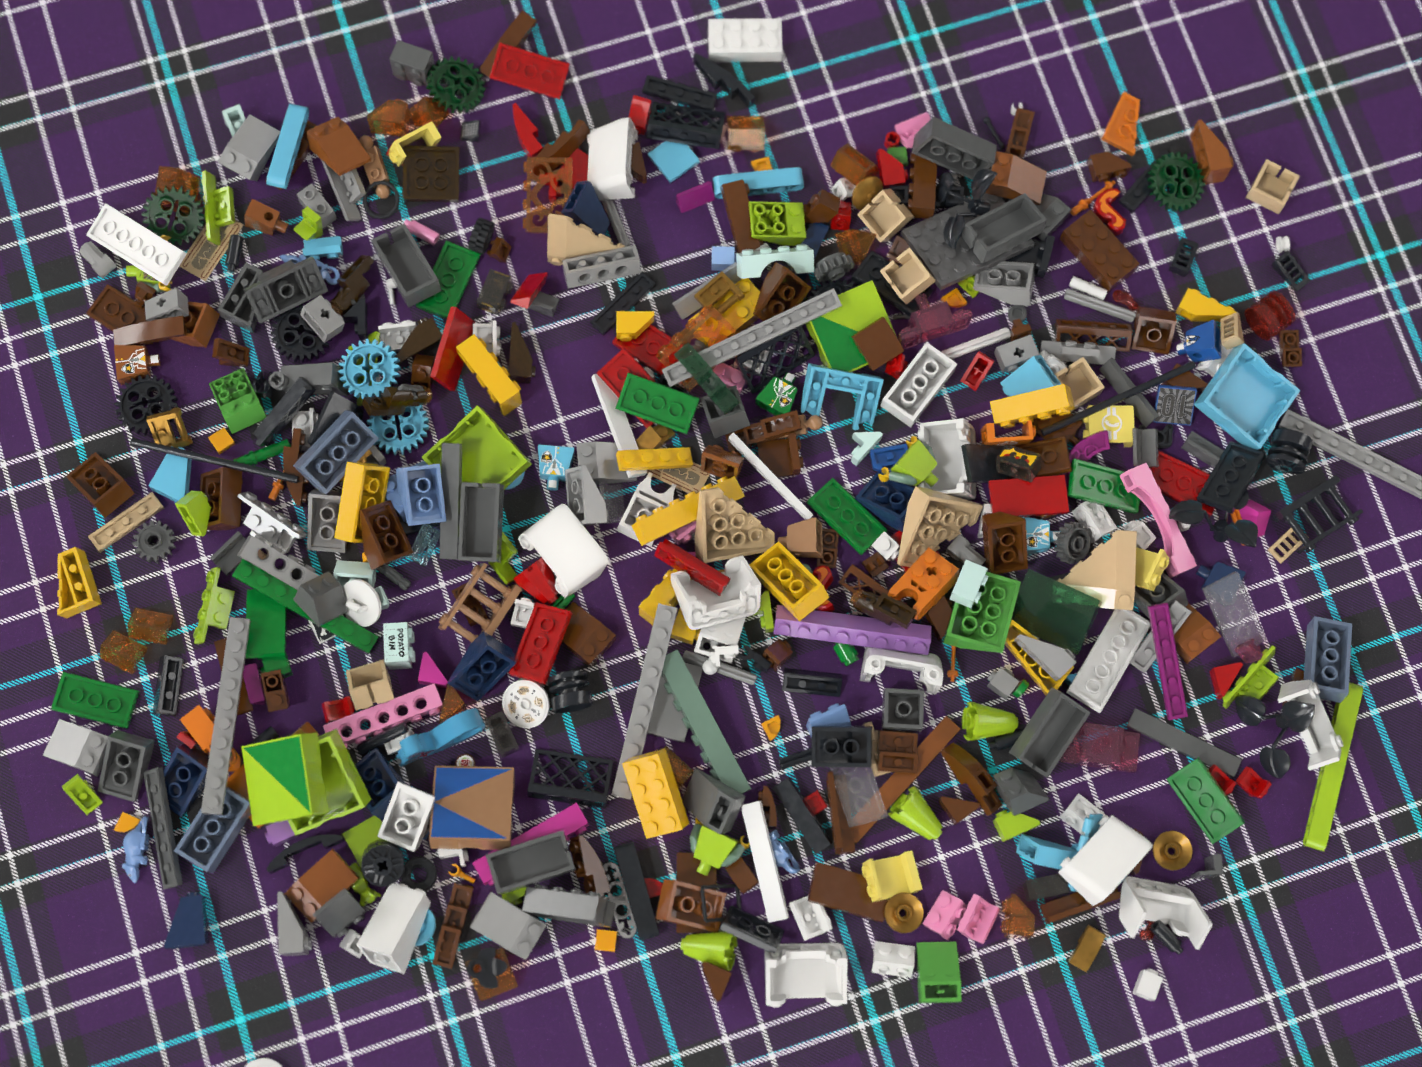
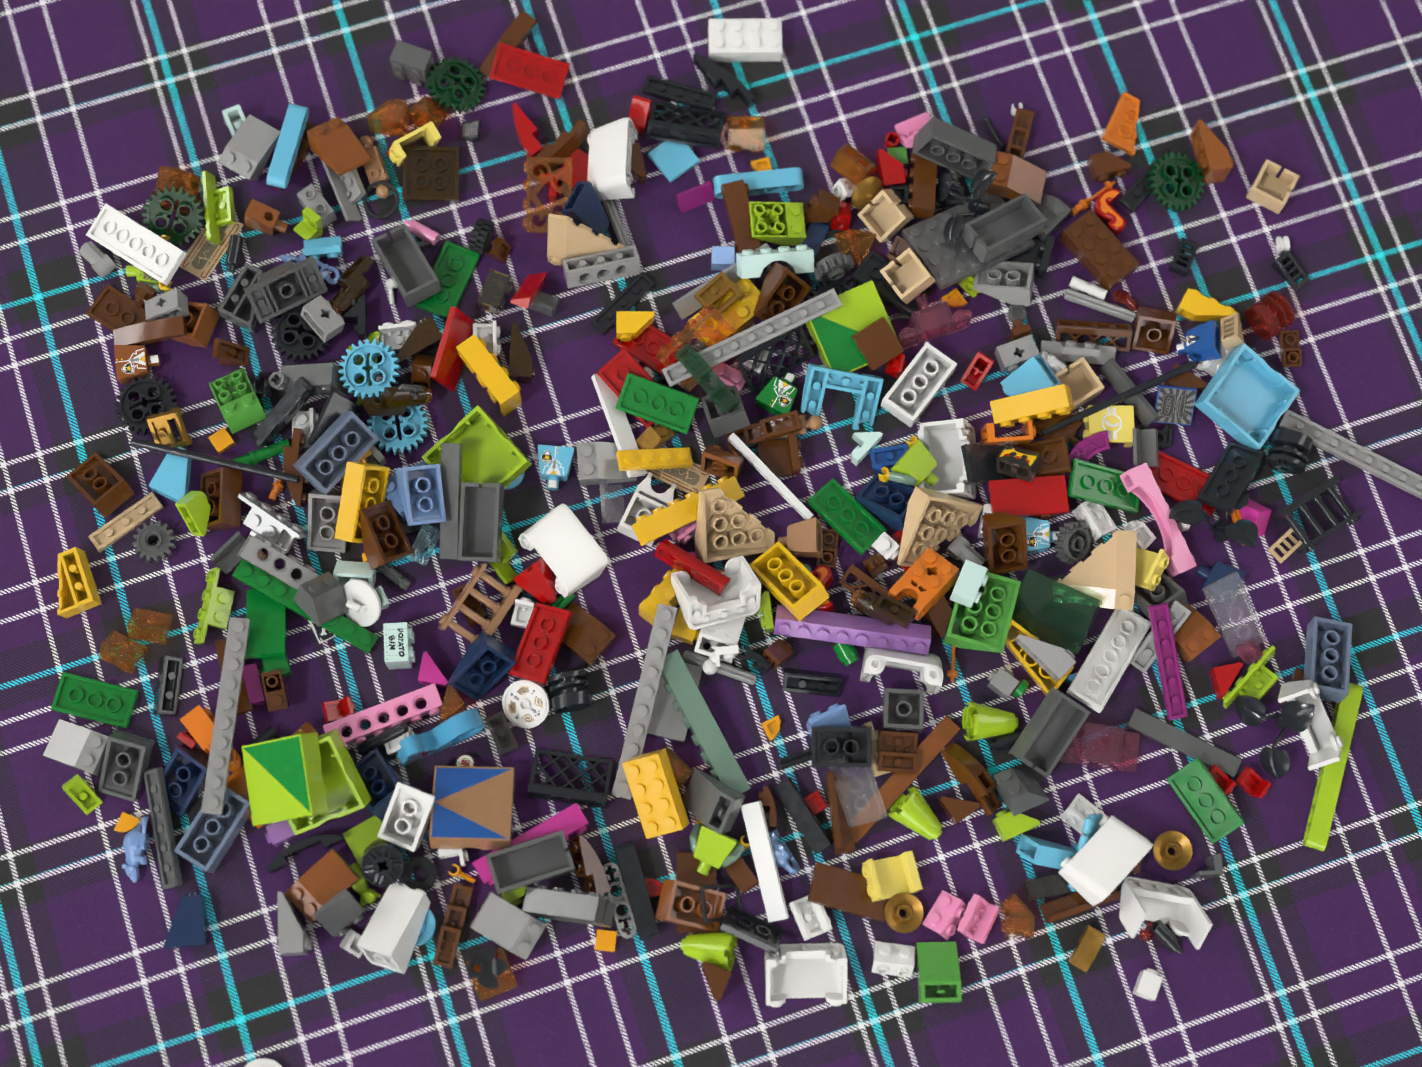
(369, 685): tan piece -> none
(584, 497): light grey slope -> none
(977, 343): white axle -> none
(1202, 449): dark grey panel -> none

